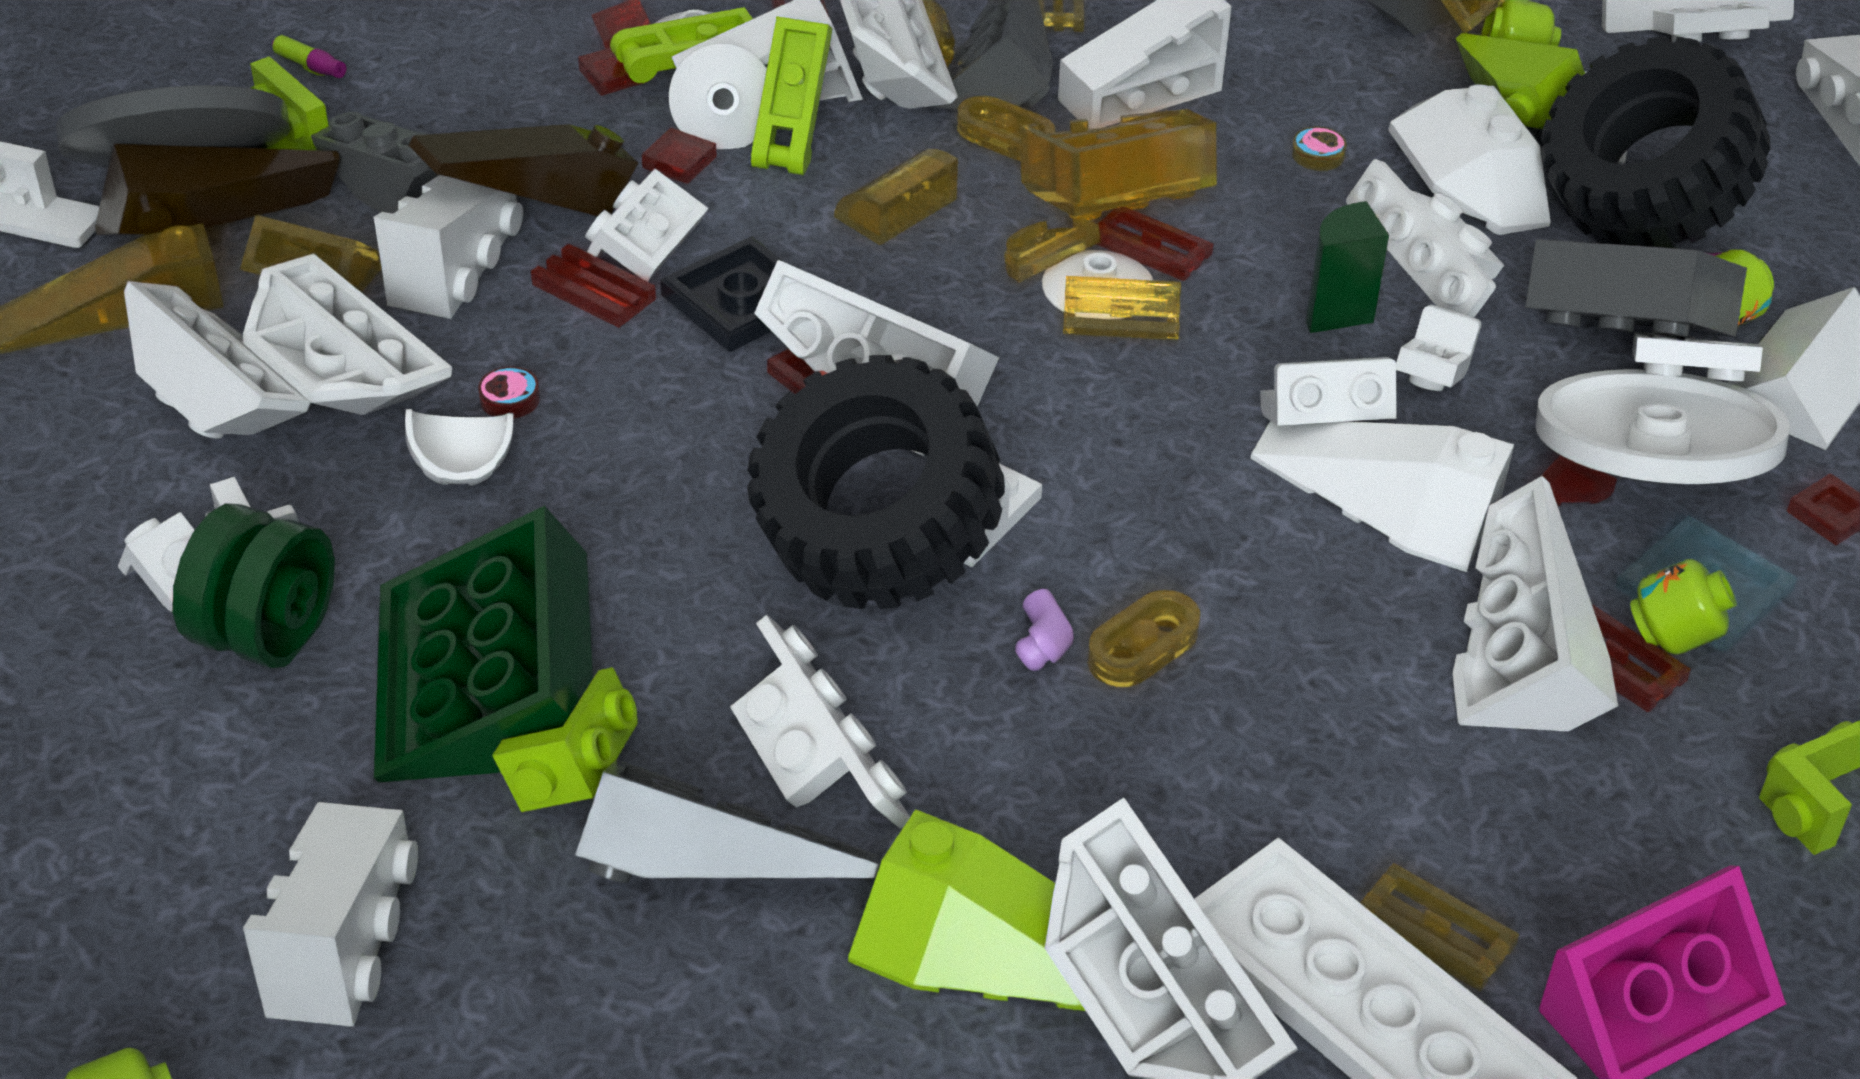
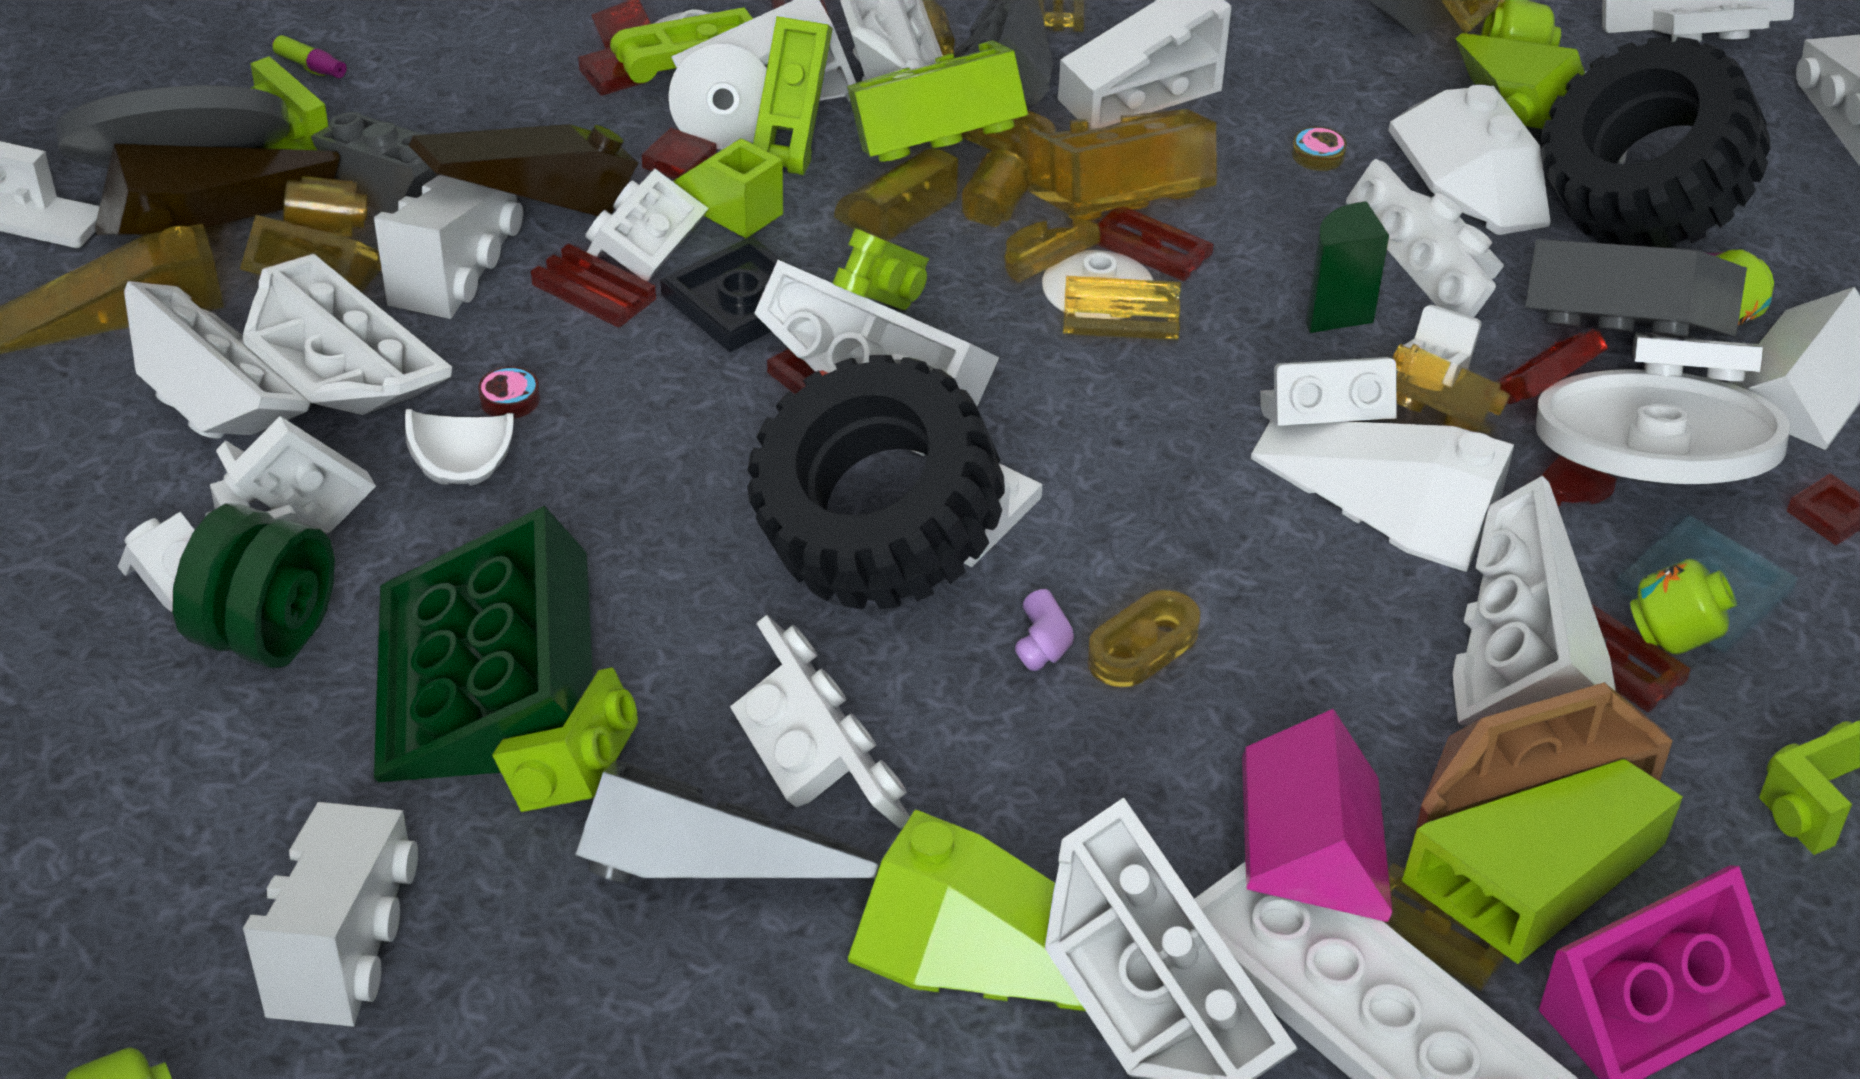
(297, 471): none -> white bracket
(325, 205): none -> clear yellow brick
(738, 186): none -> lime slope
(882, 271): none -> lime plate
(938, 101): none -> lime wedge
(996, 188): none -> clear yellow brick
(1315, 820): none -> dark pink slope
(1466, 403): none -> clear yellow hinge
(1540, 746): none -> medium nougat wedge
(1541, 855): none -> lime slope
(1551, 365): none -> clear red tile

